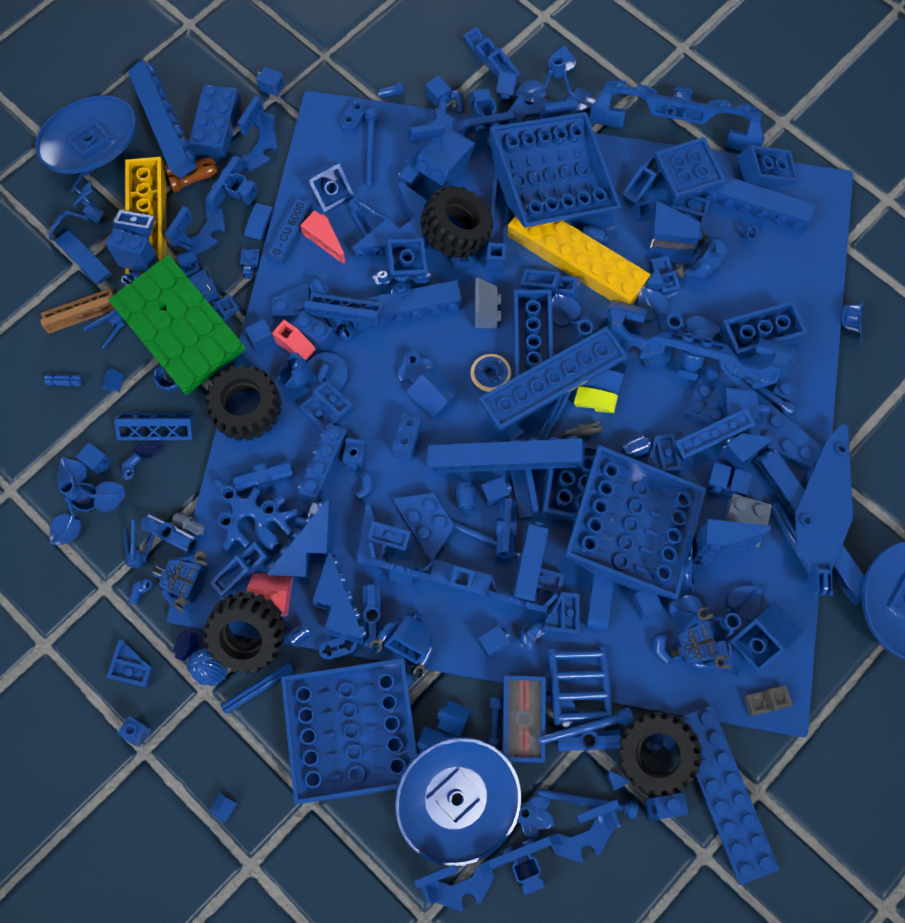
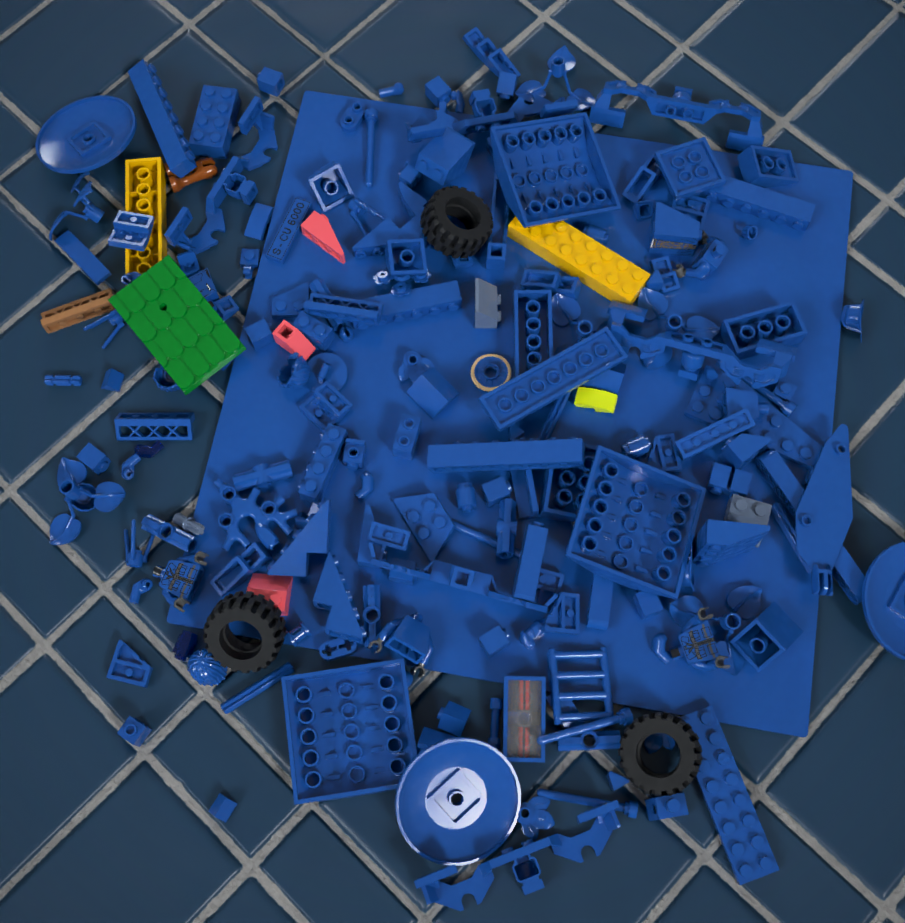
(131, 251): blue brick -> none
(234, 382): black tyre -> none
(583, 430): dark grey pin -> none
(767, 701): flat silver slope -> none

